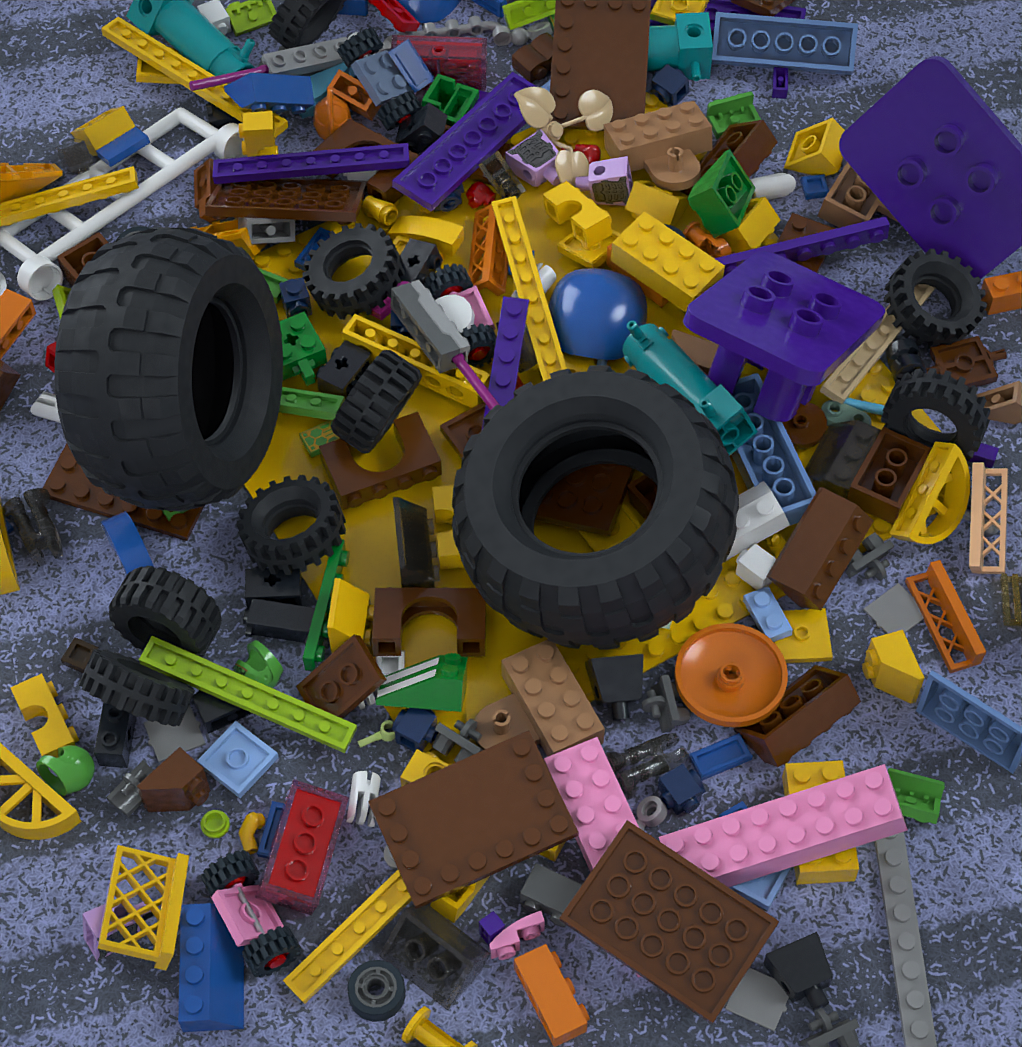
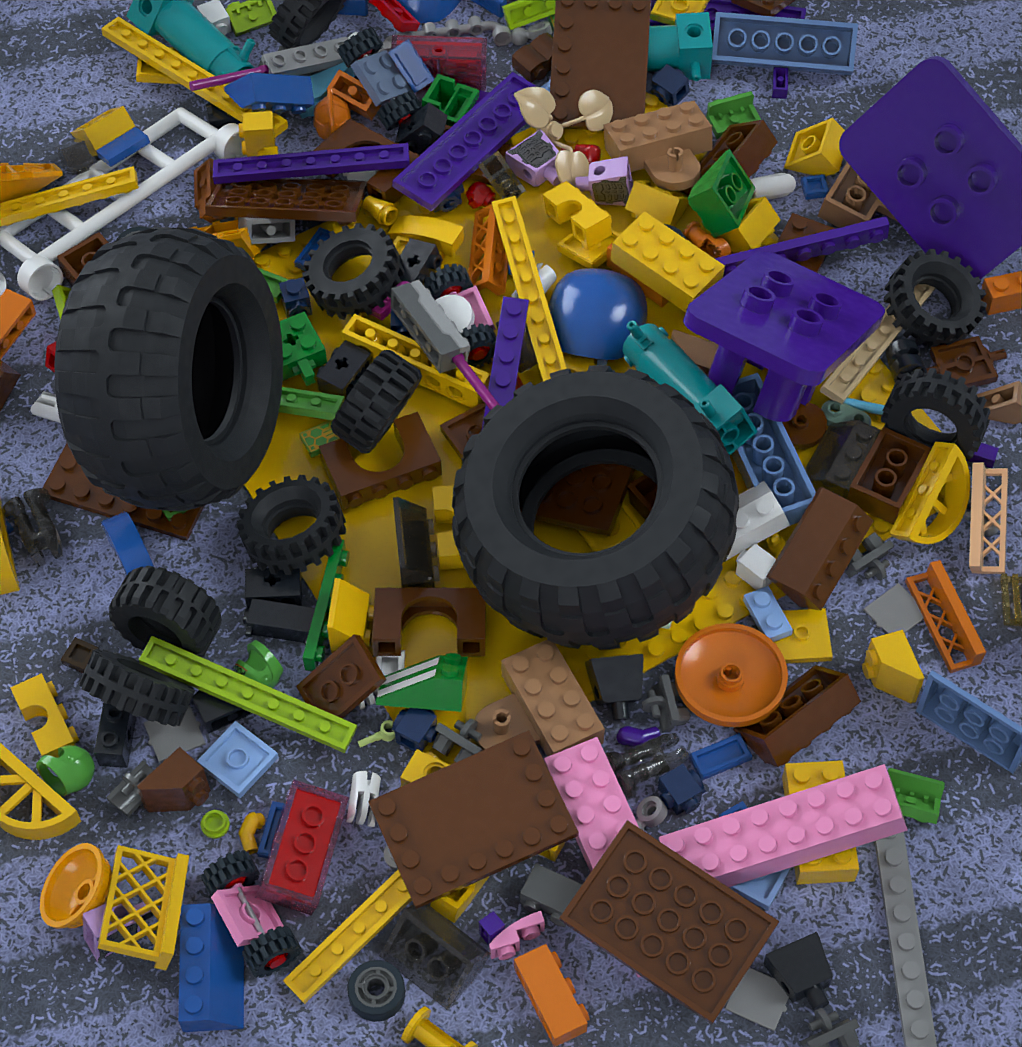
(75, 886): none -> light orange hat
(633, 736): none -> dark purple arm

